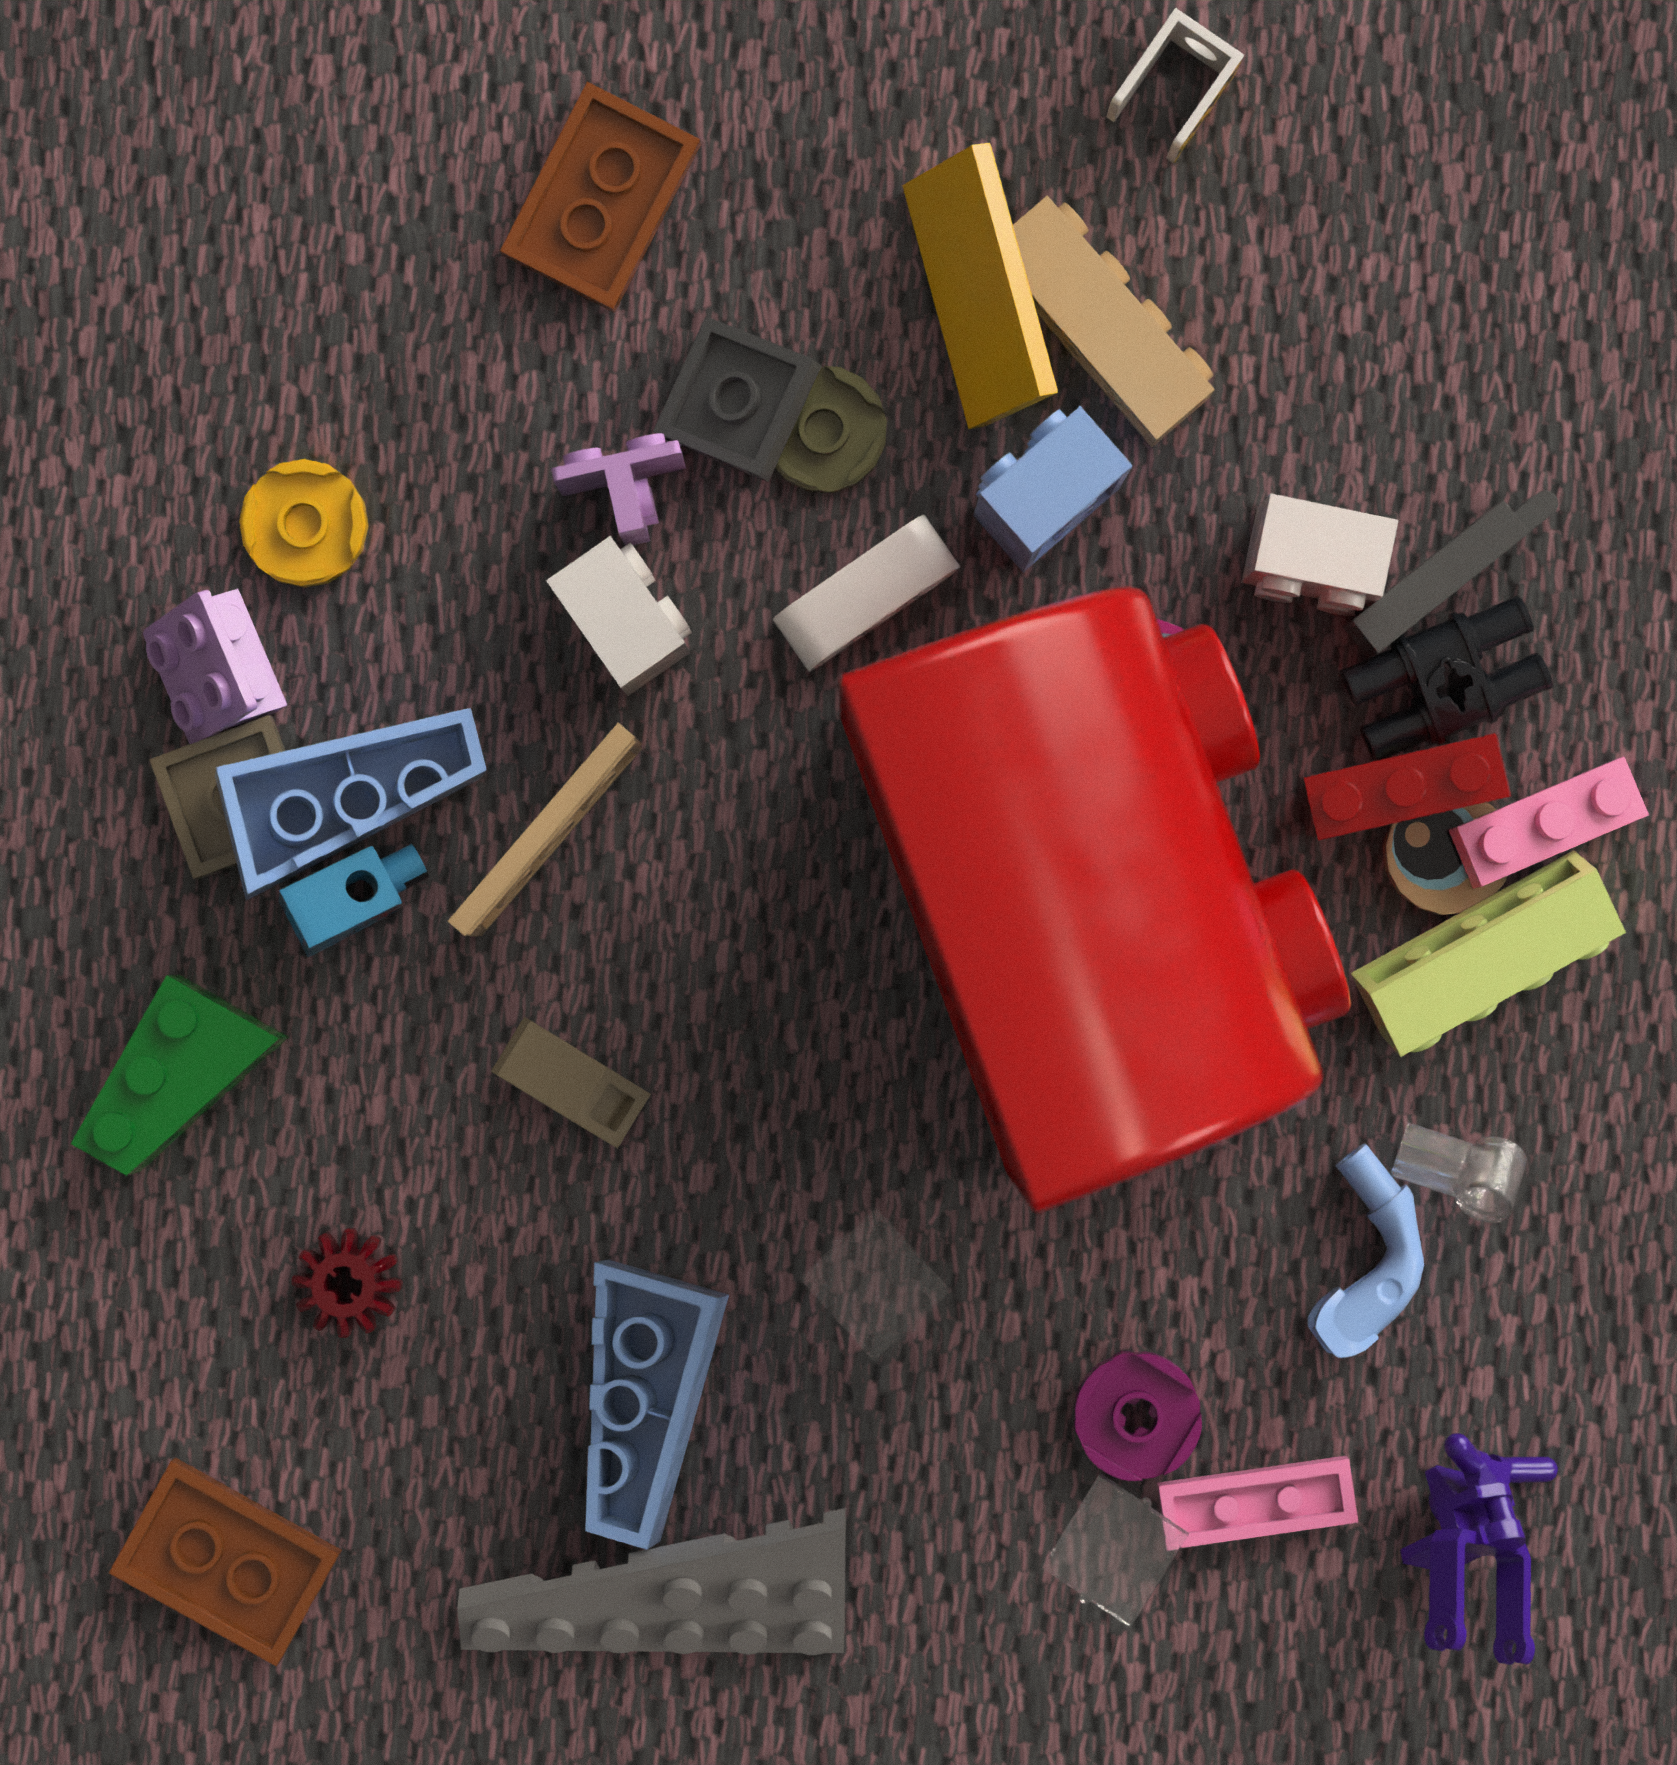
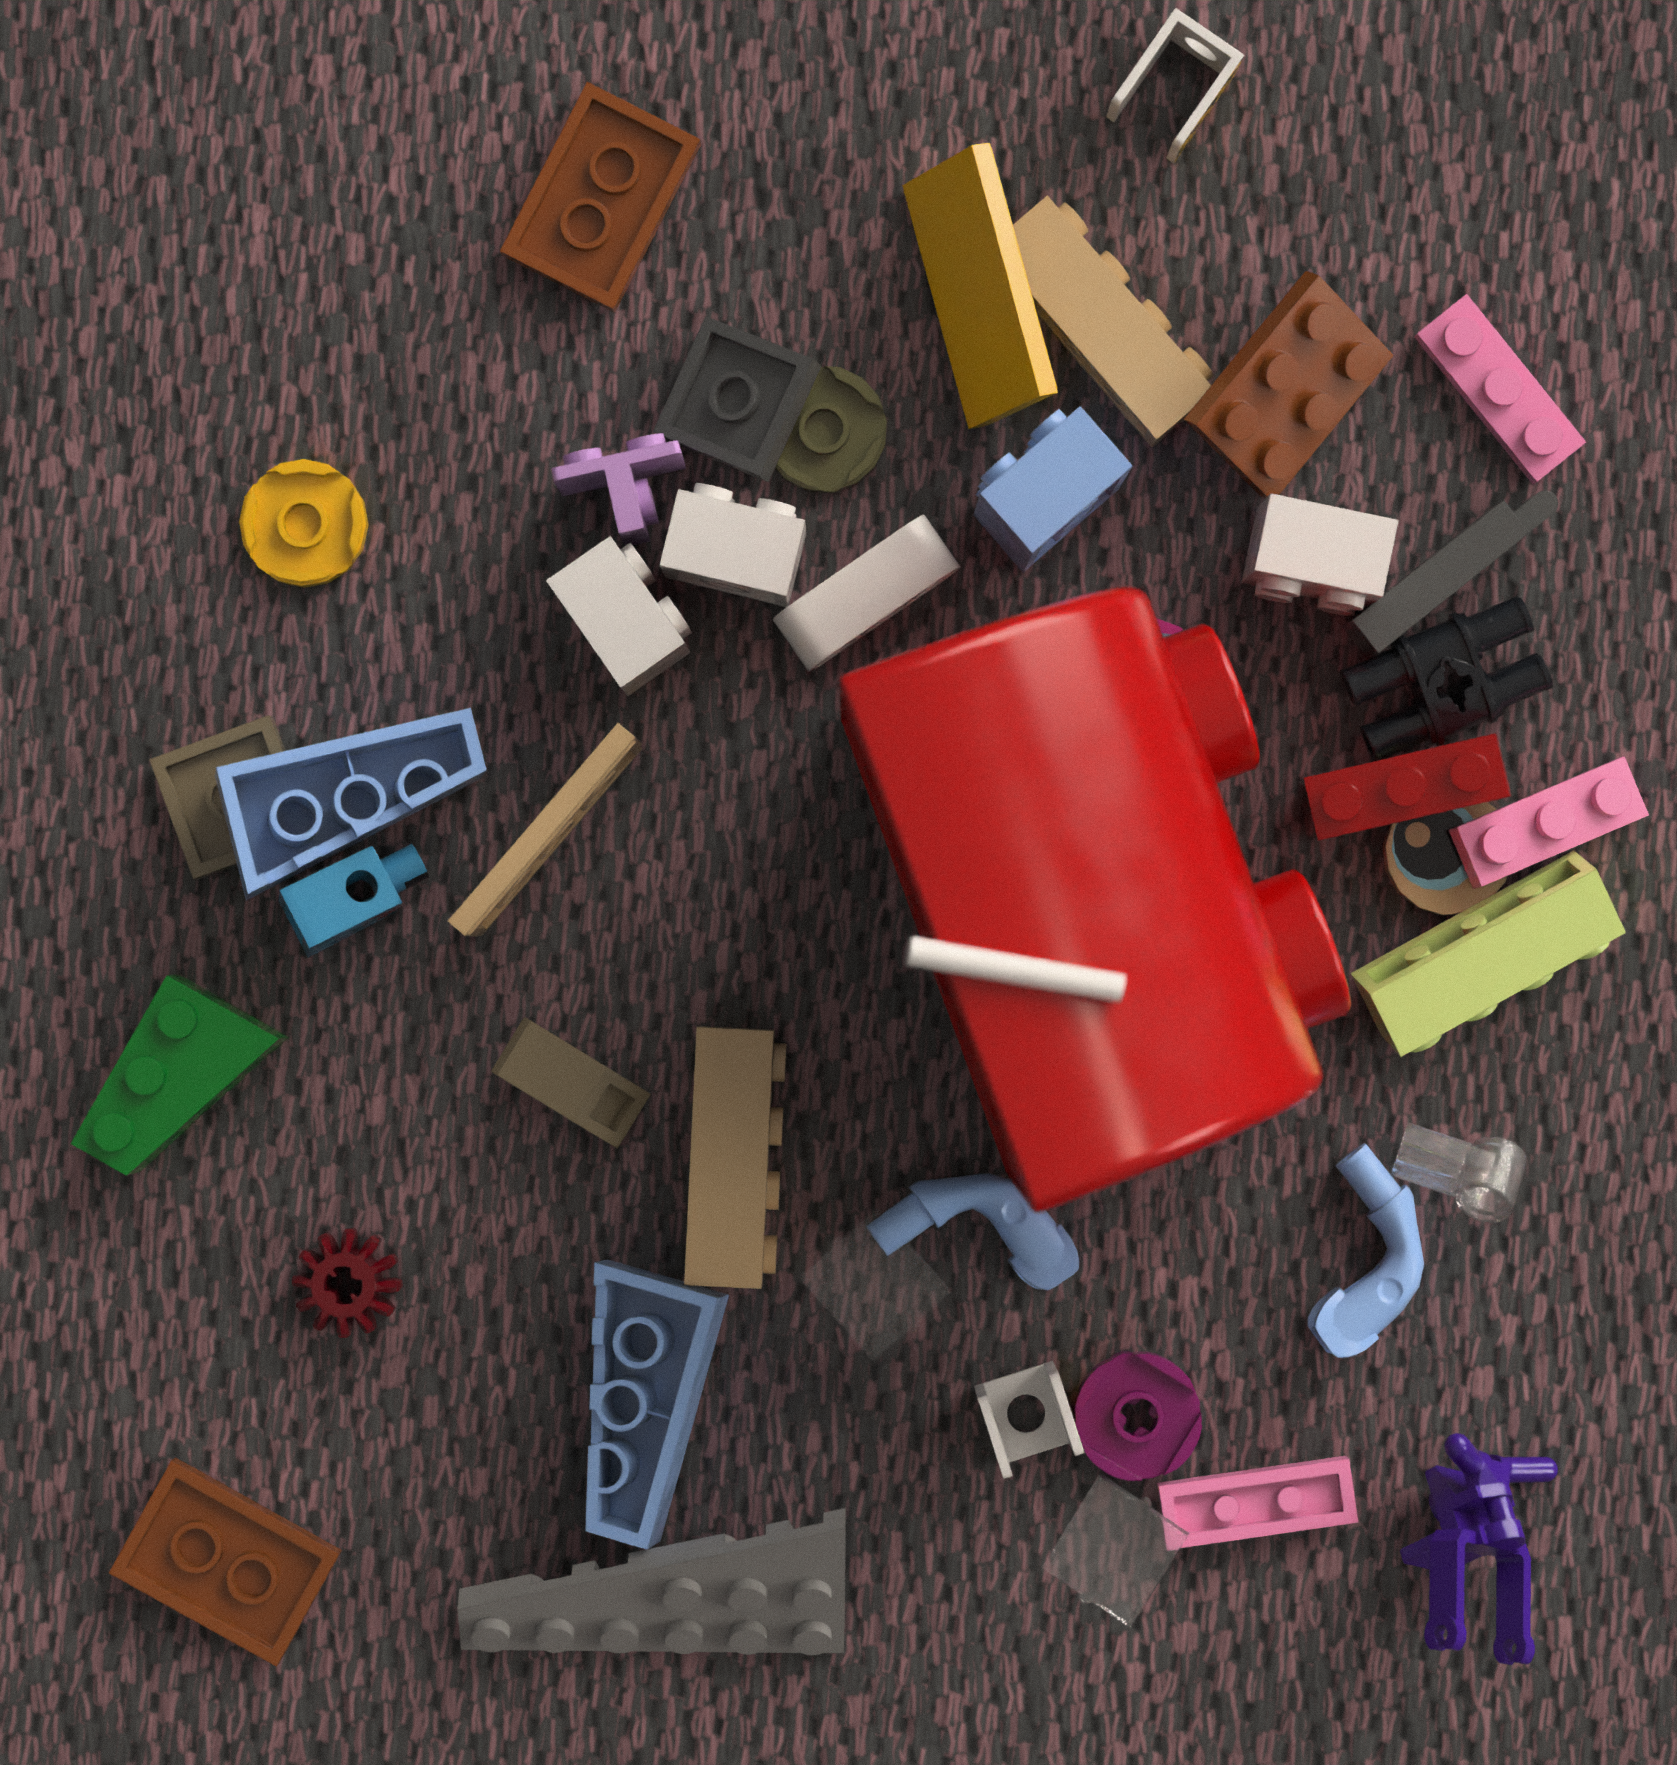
(212, 665): lavender bracket -> none
(731, 1157): none -> tan brick
(734, 544): none -> white brick
(1015, 969): none -> white bar
(1039, 1245): none -> light blue piece
(1058, 1424): none -> white piece
(1289, 386): none -> dark orange plate
(1499, 389): none -> bright pink plate

